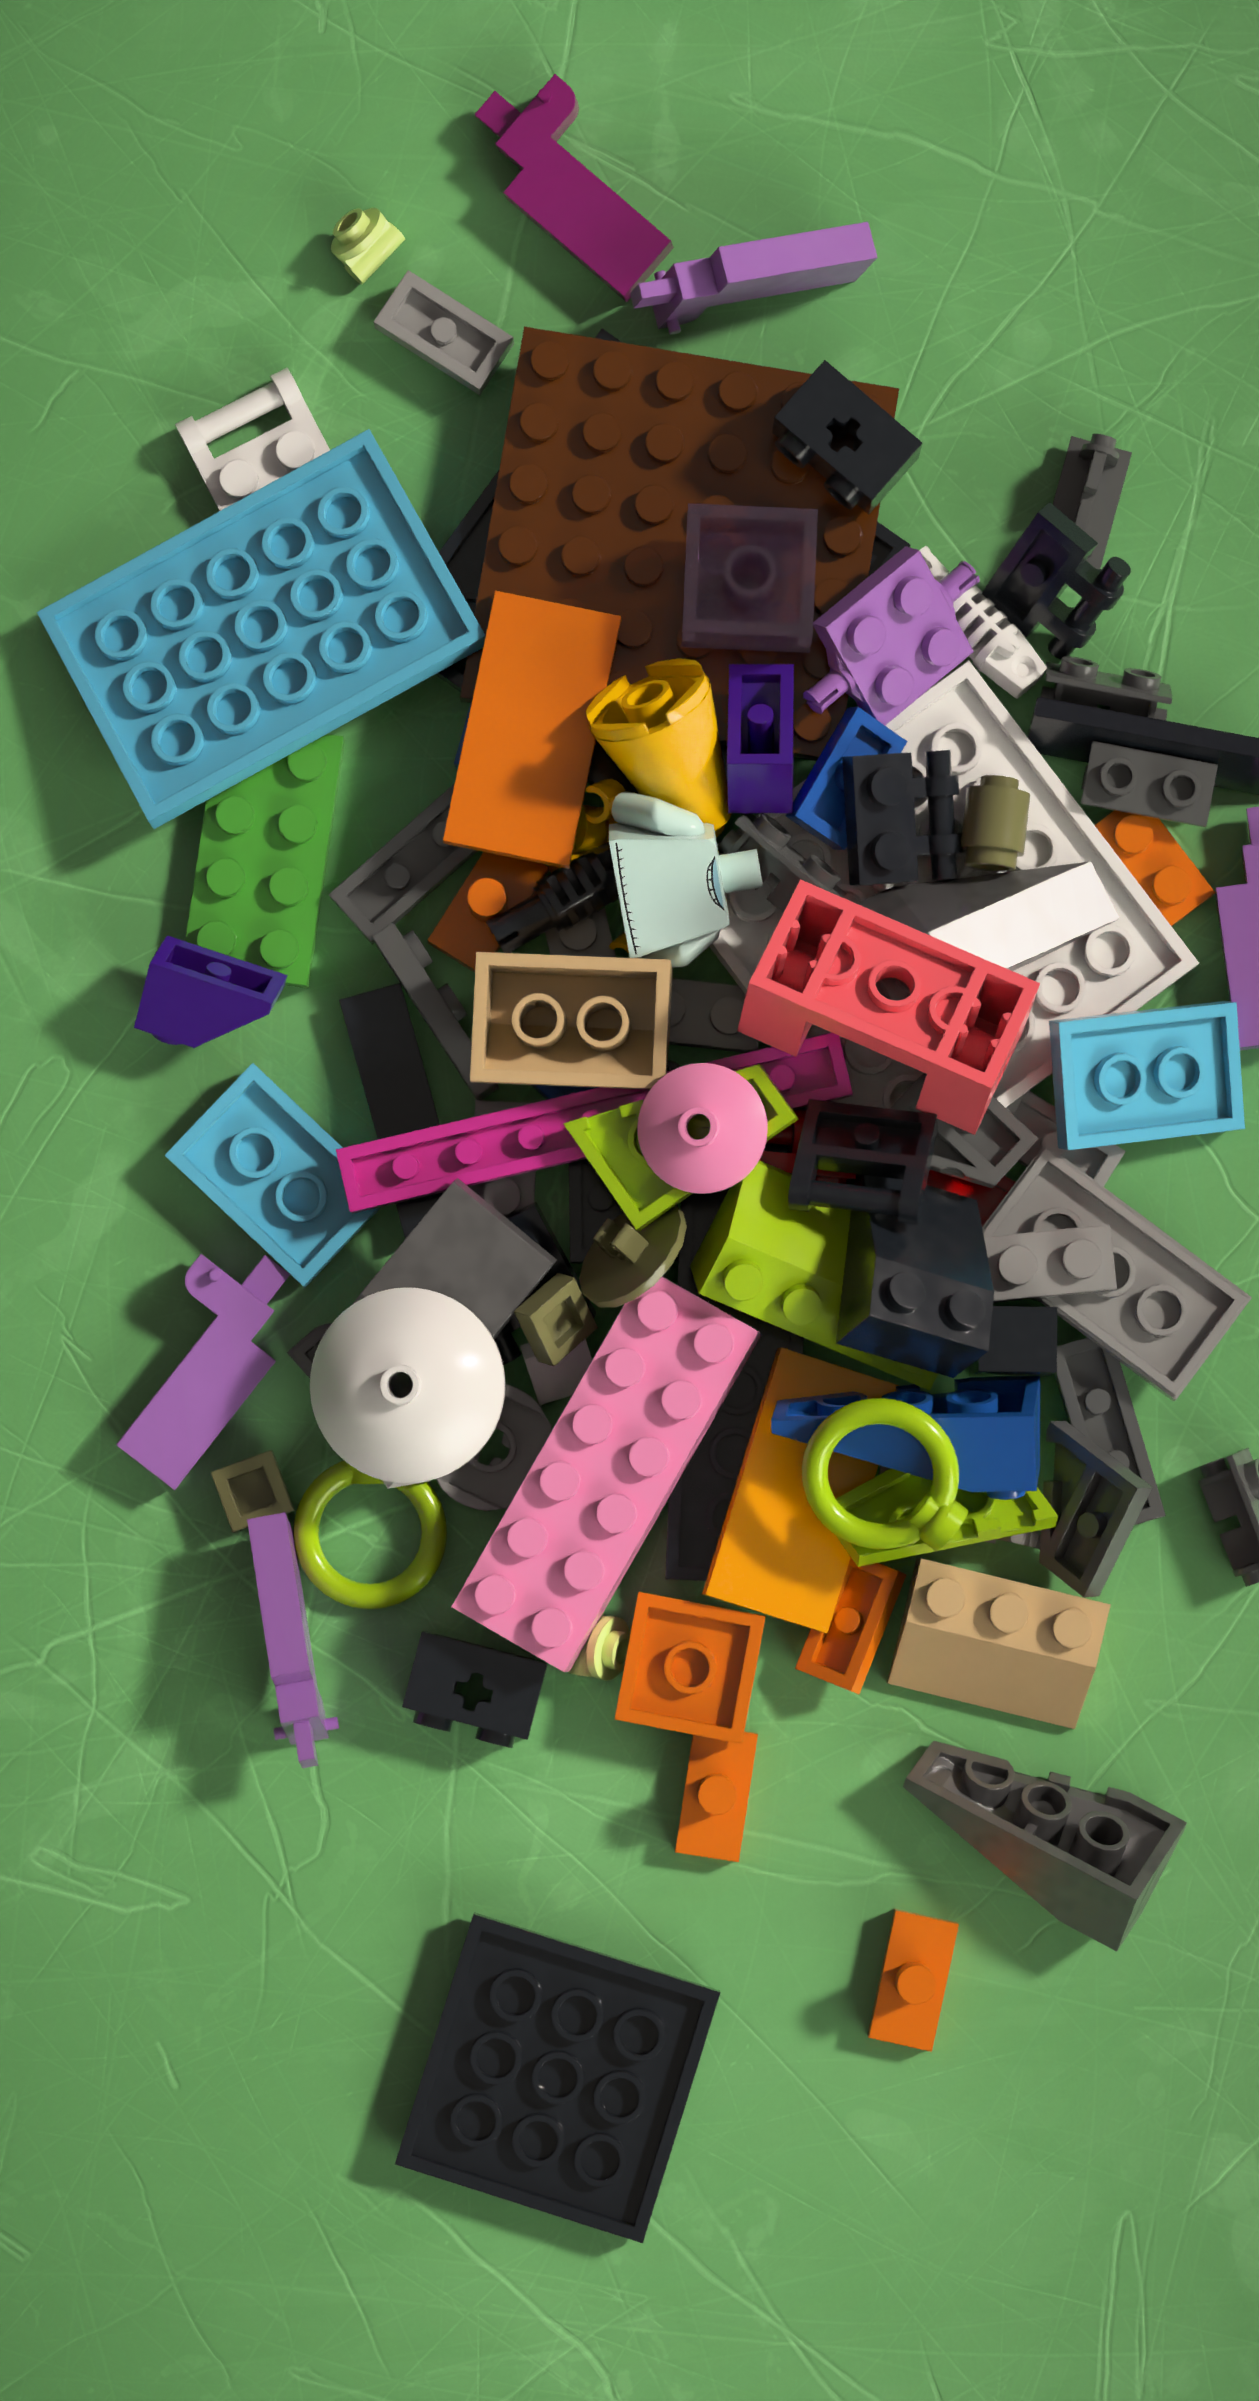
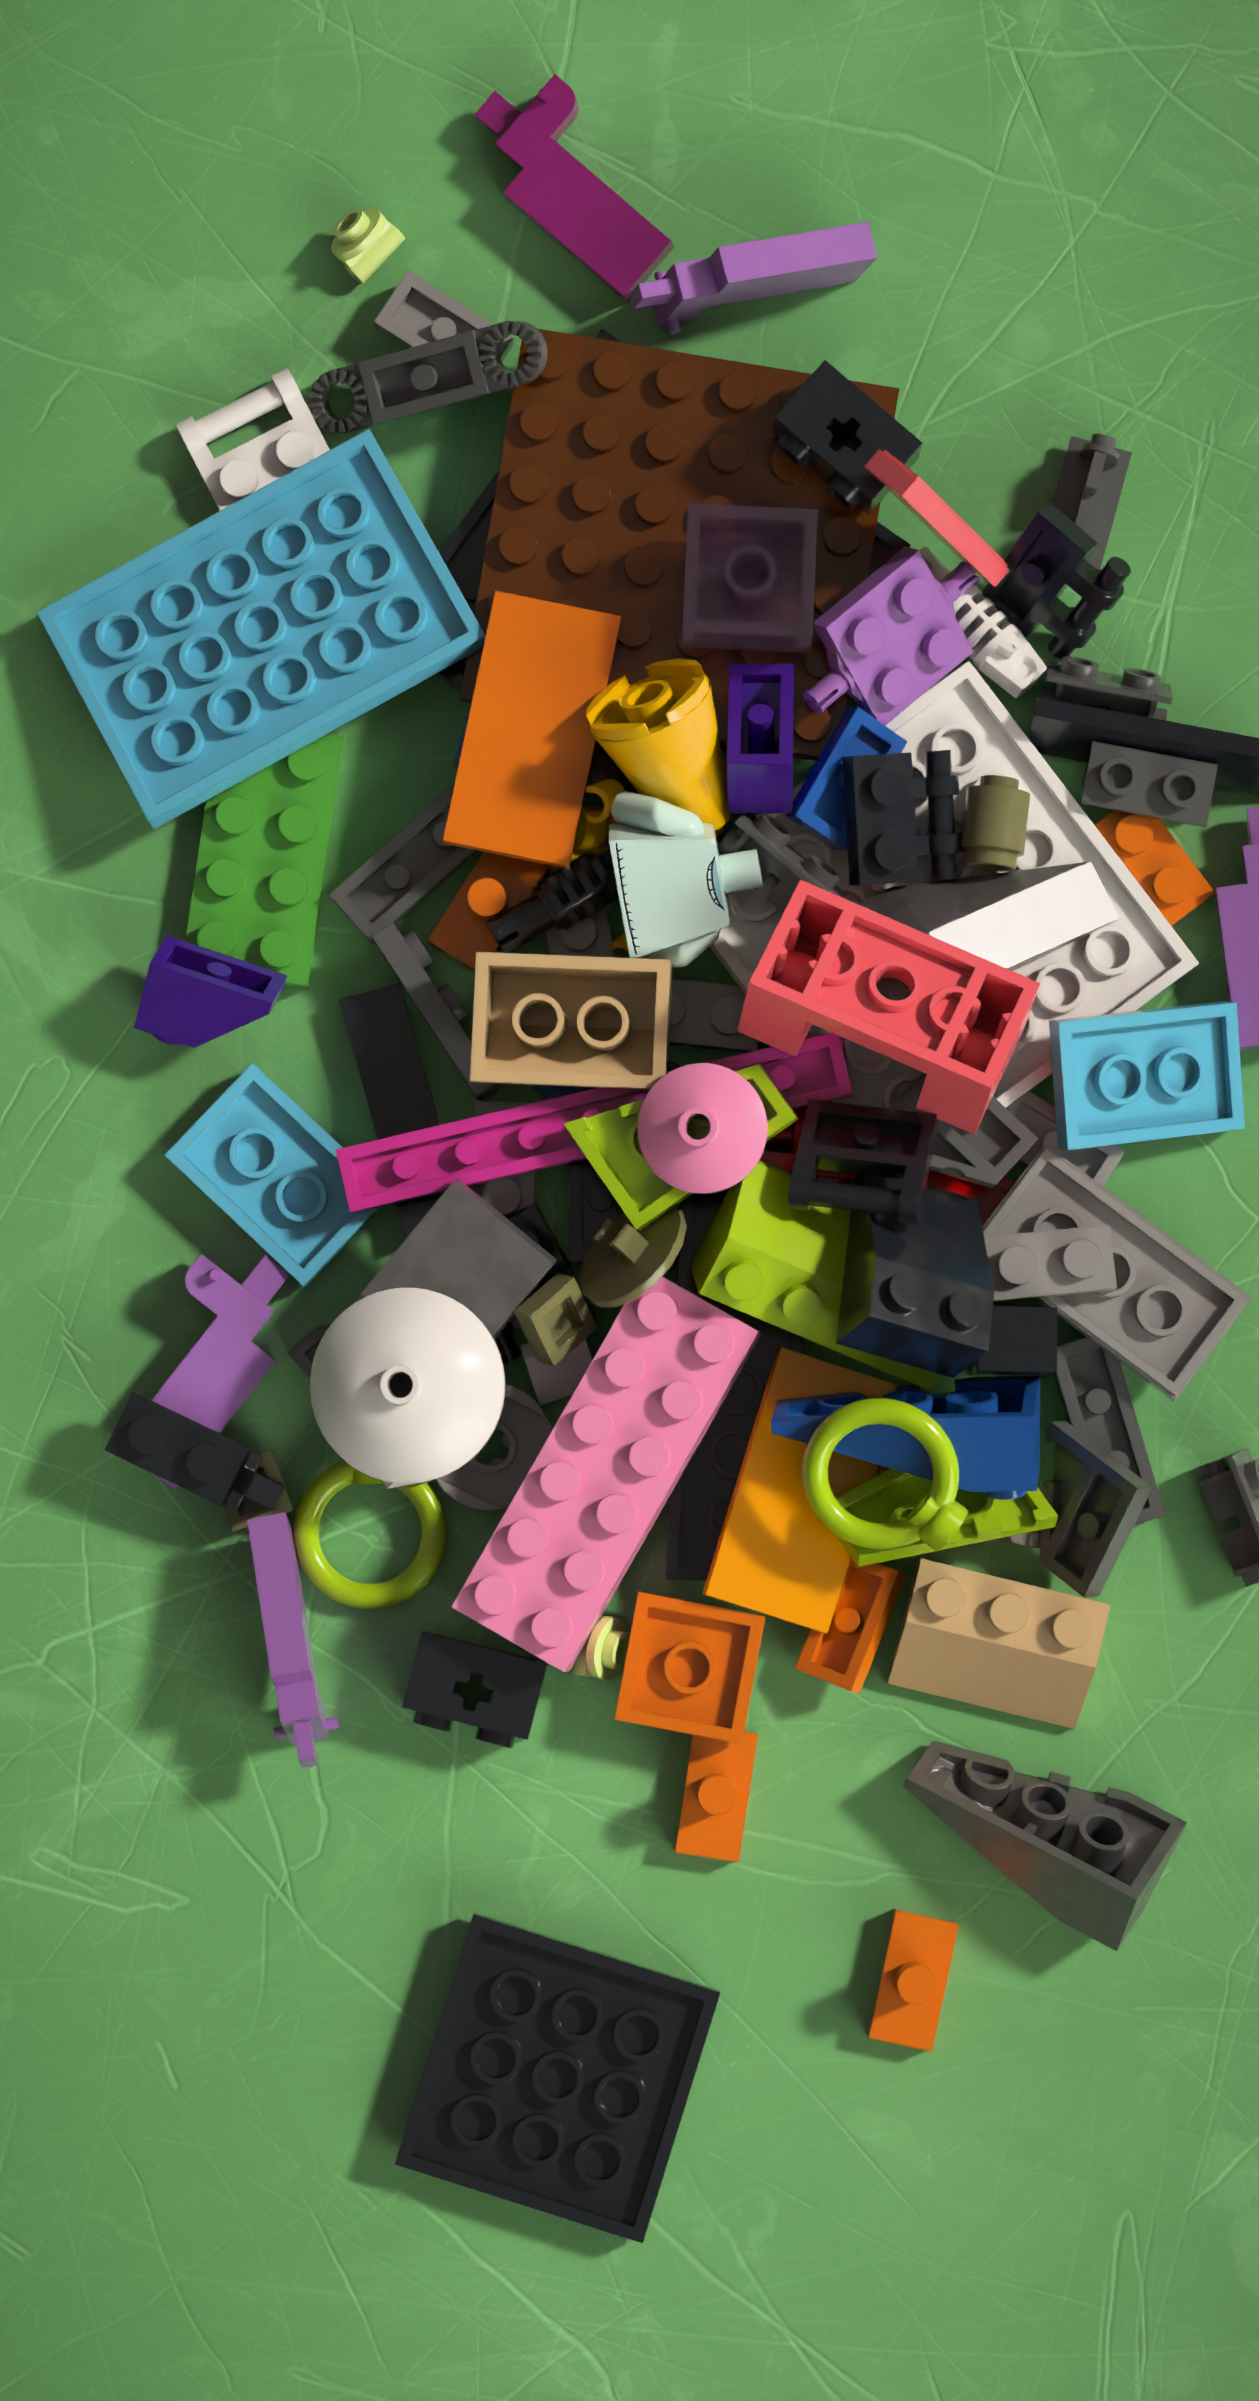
(190, 1455): none -> black hinge
(428, 376): none -> dark grey plate
(937, 516): none -> coral tile

